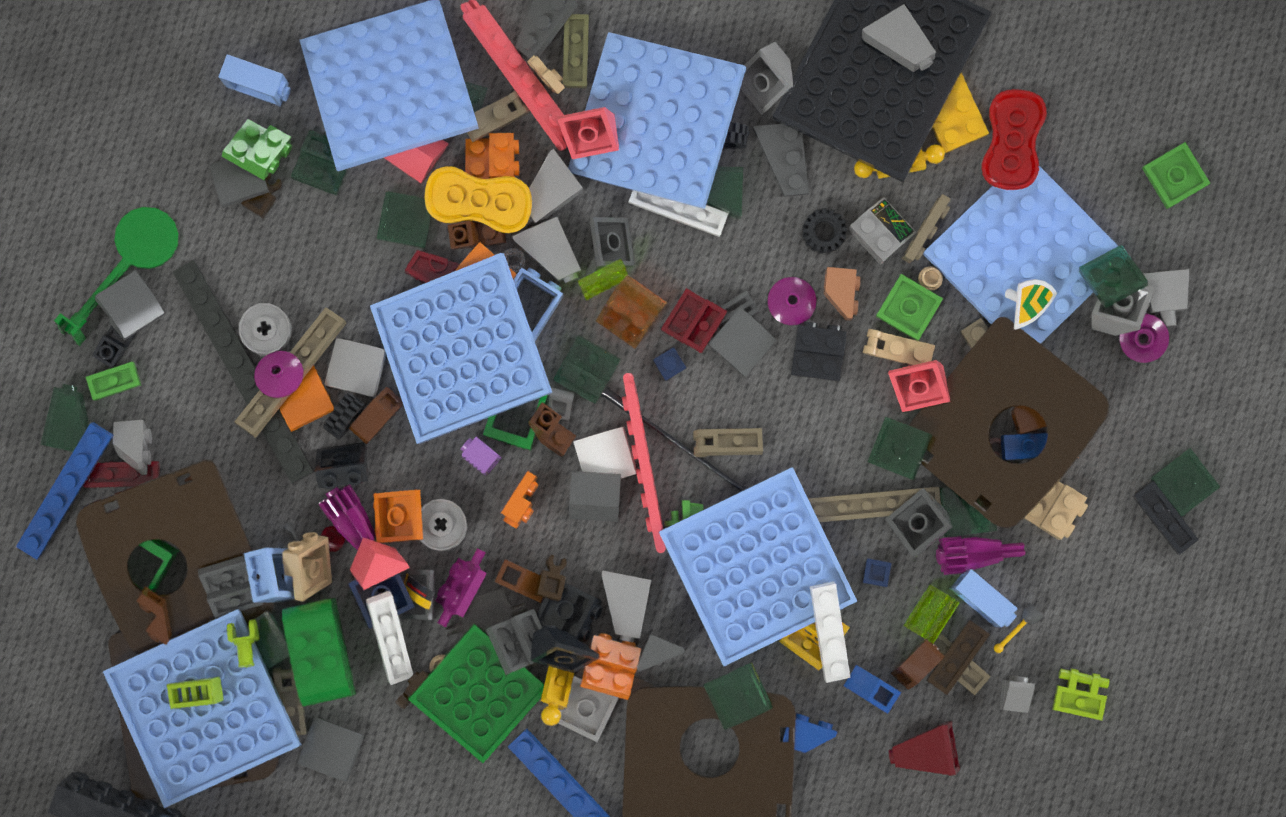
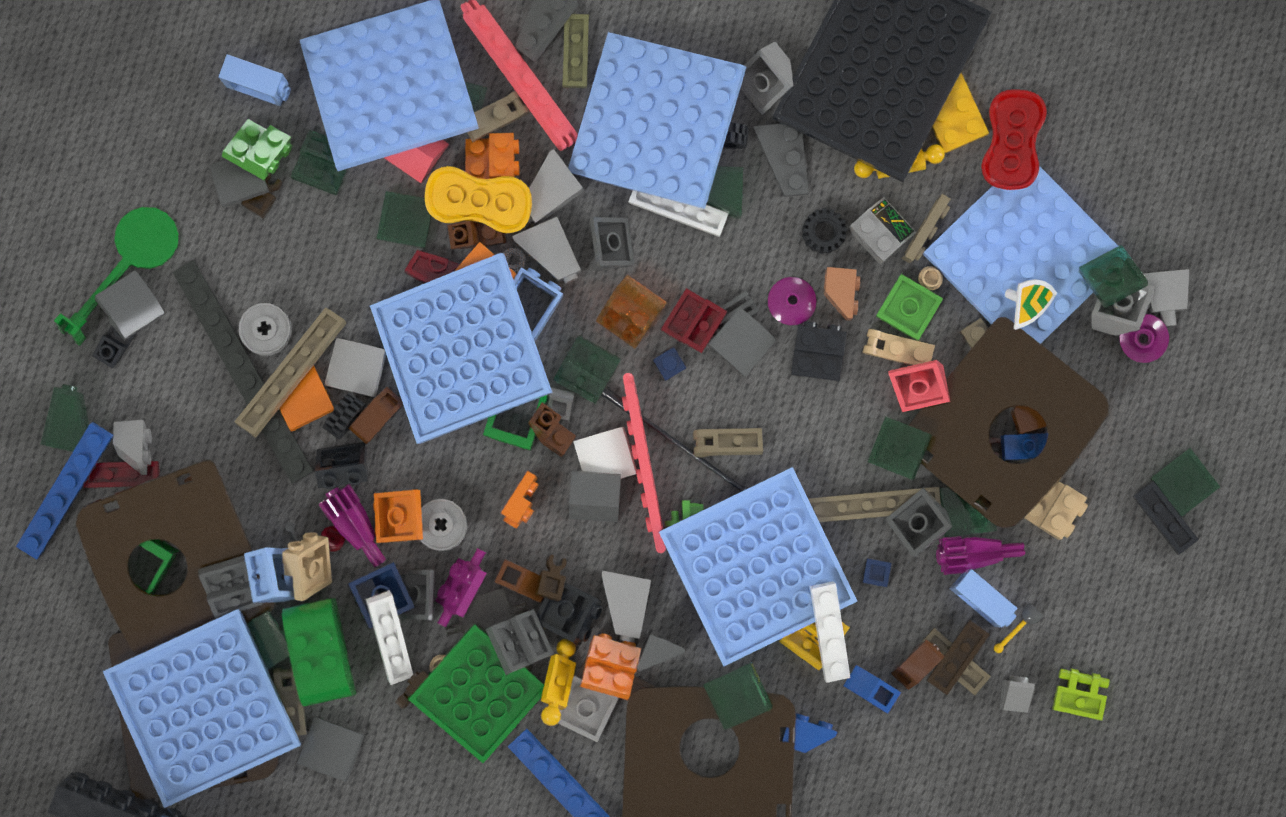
(113, 381): bright green plate -> none
(159, 626): reddish brown slope -> none
(210, 689): lime slope -> none
(244, 644): lime piece -> none
(285, 381): magenta dish -> none
(376, 563): coral slope -> none
(418, 592): sticker -> none
(480, 455): medium lavender brick -> none
(550, 78): tan plate -> none
(560, 650): black slope -> none
(589, 132): coral slope -> none
(602, 279): clear neon green plate -> none
(900, 39): light grey slope -> none
(928, 752): dark red slope -> none
(931, 614): clear neon green plate -> none
(1176, 175): bright green plate -> none

